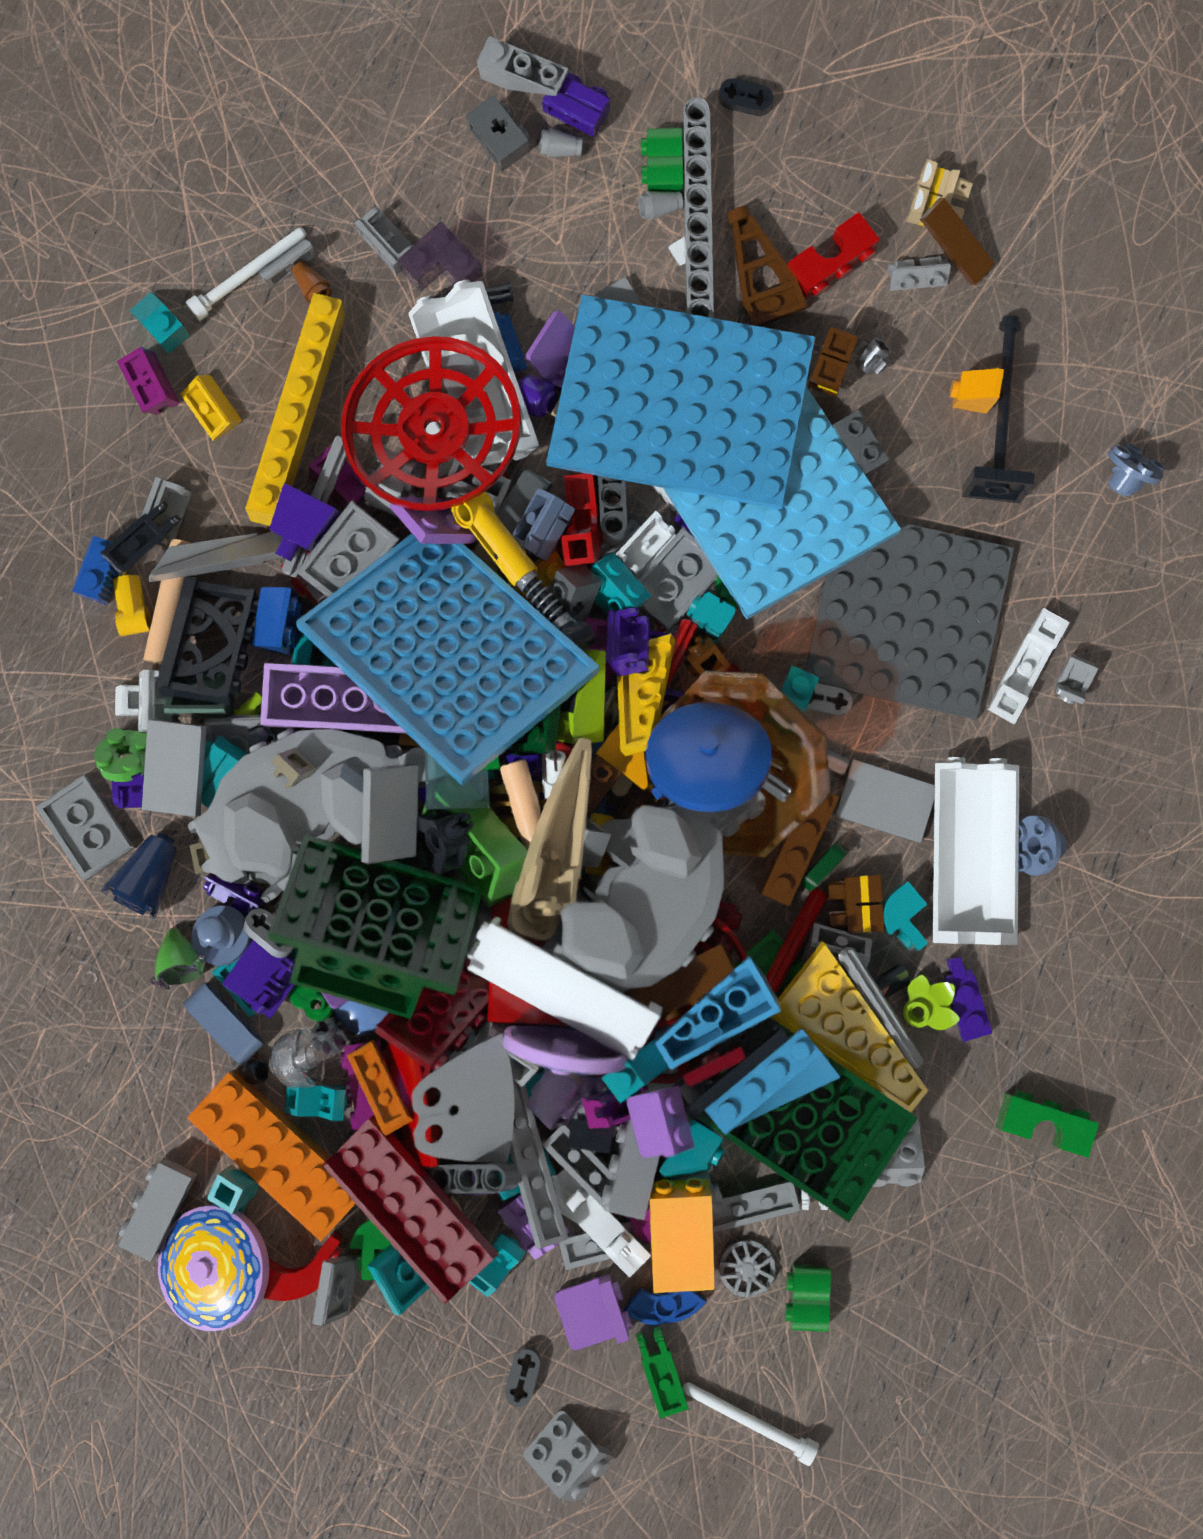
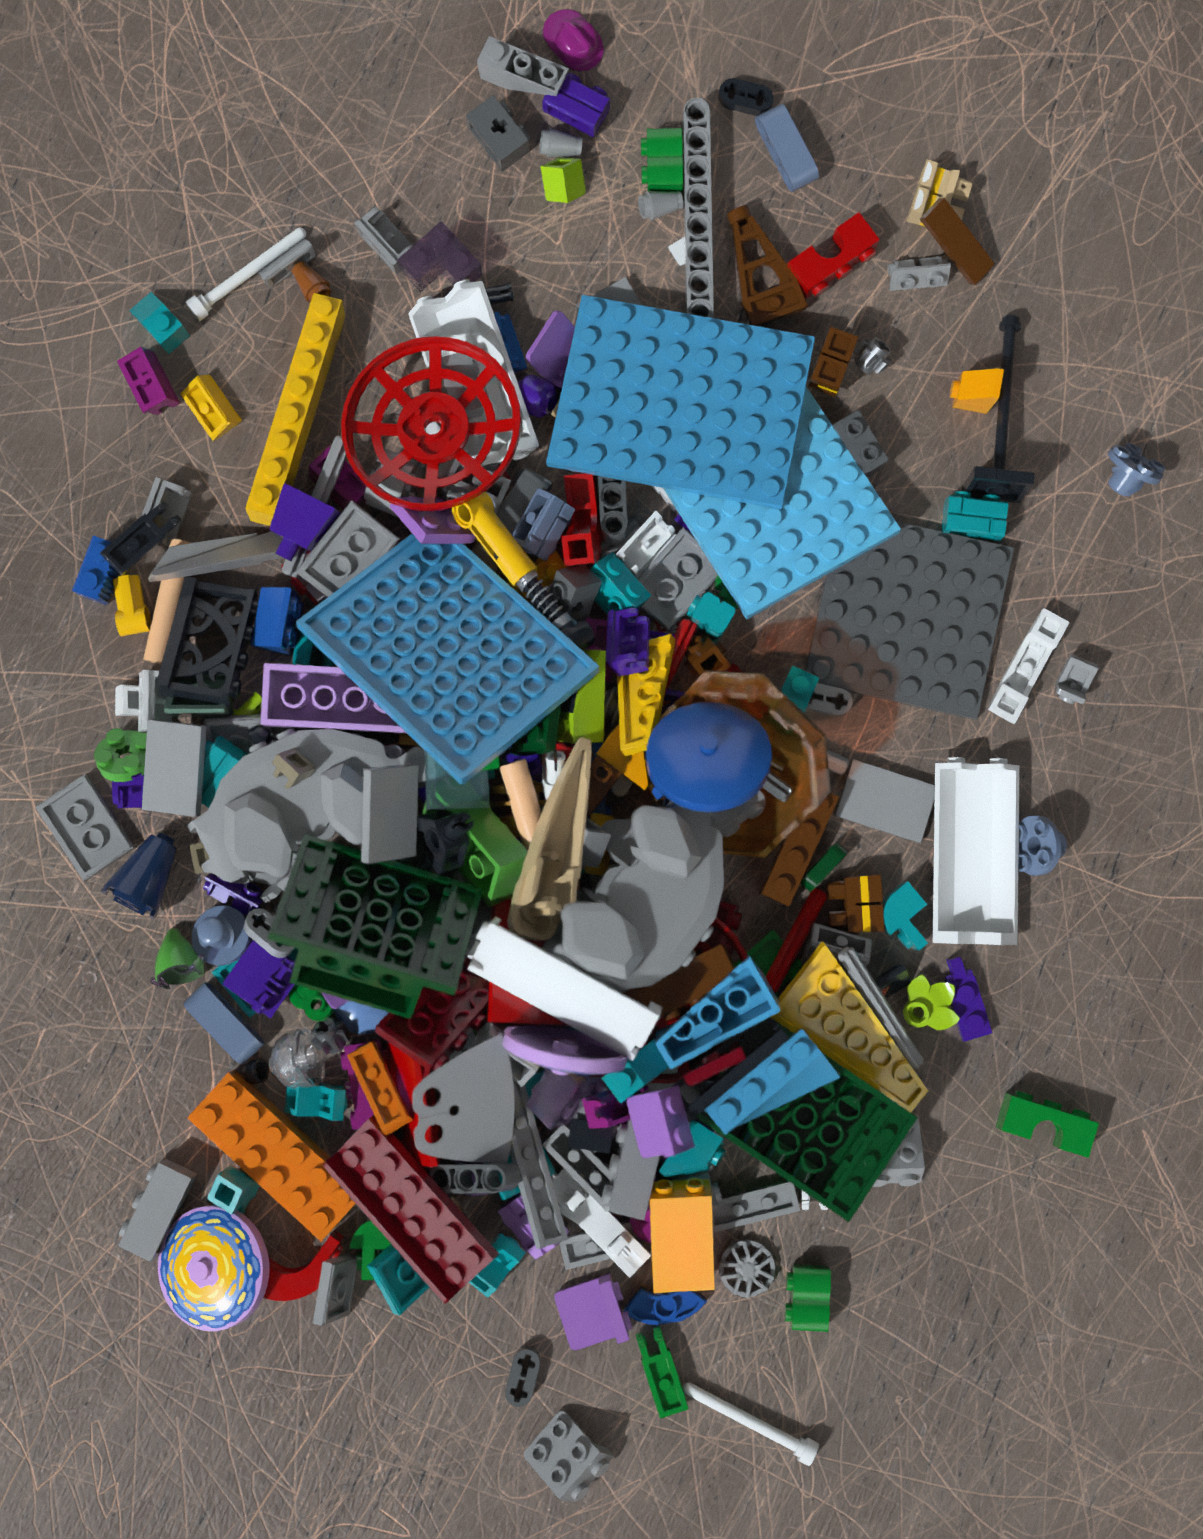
(563, 180): none -> lime panel
(573, 40): none -> magenta piece
(787, 147): none -> sand blue beam
(975, 516): none -> teal brick

